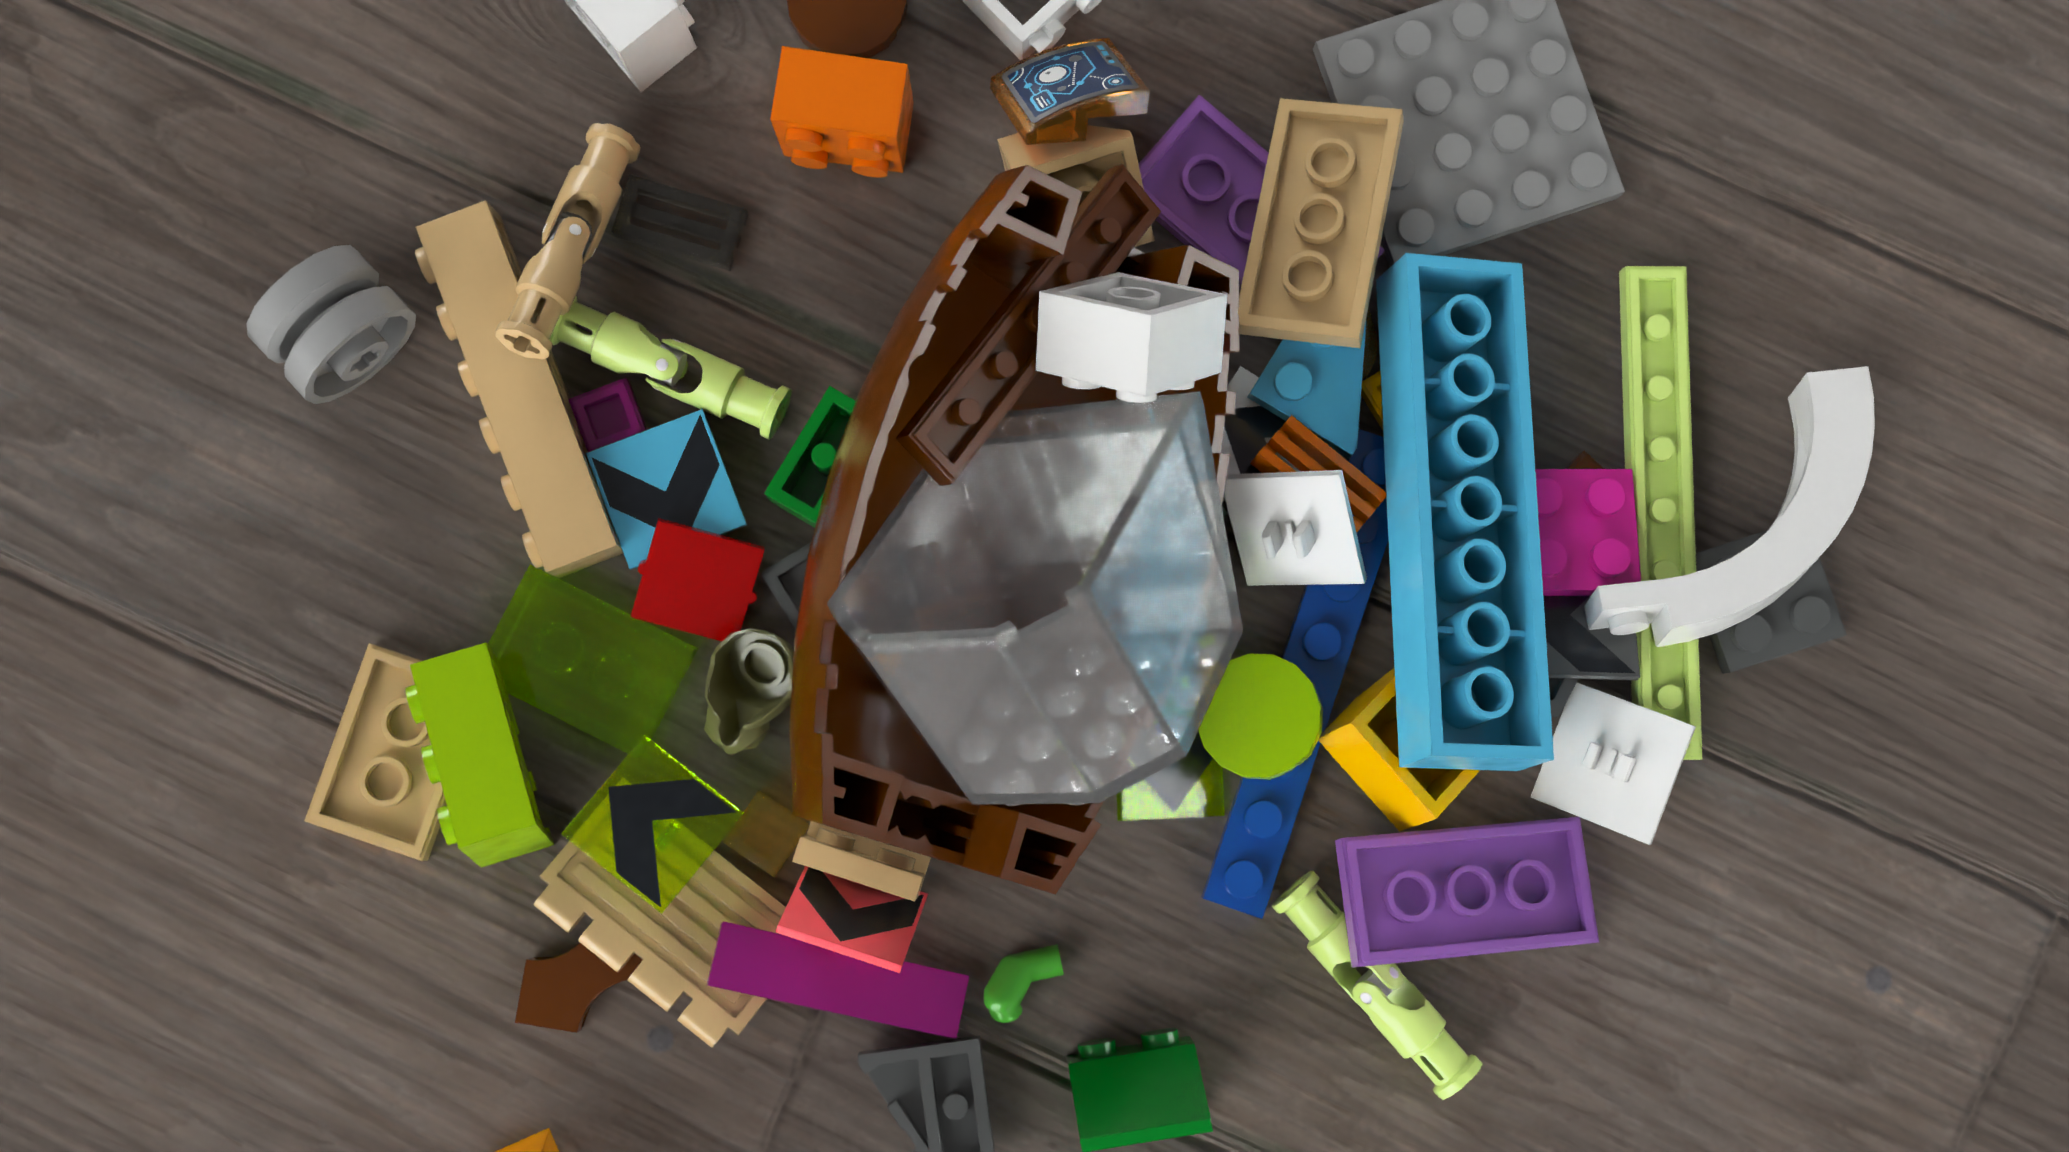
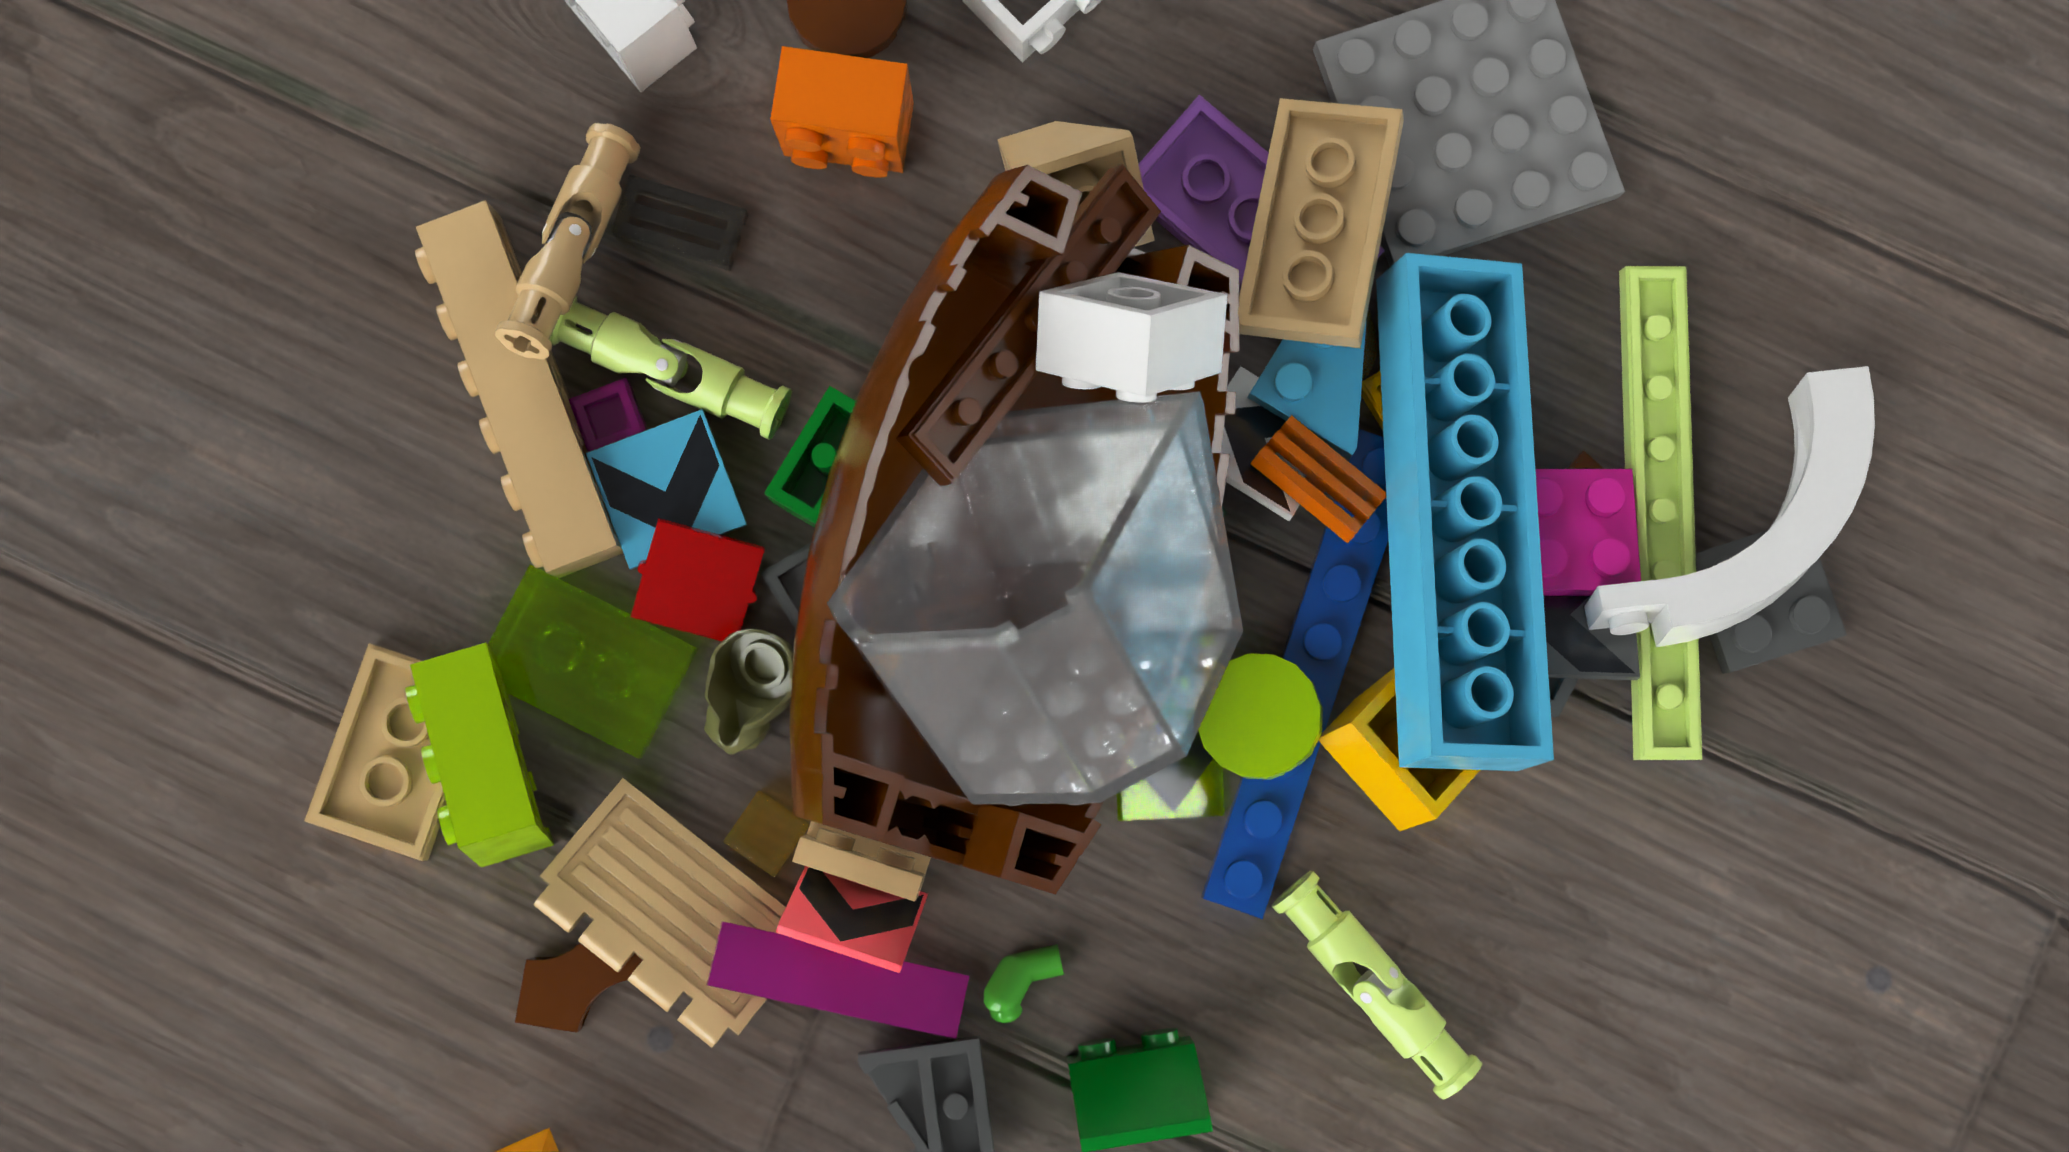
(330, 323): light grey wheel -> none
(652, 824): piece -> none
(1064, 86): slope -> none
(1294, 528): white piece -> none
(1465, 891): medium lavender tile -> none
(1613, 762): white piece -> none

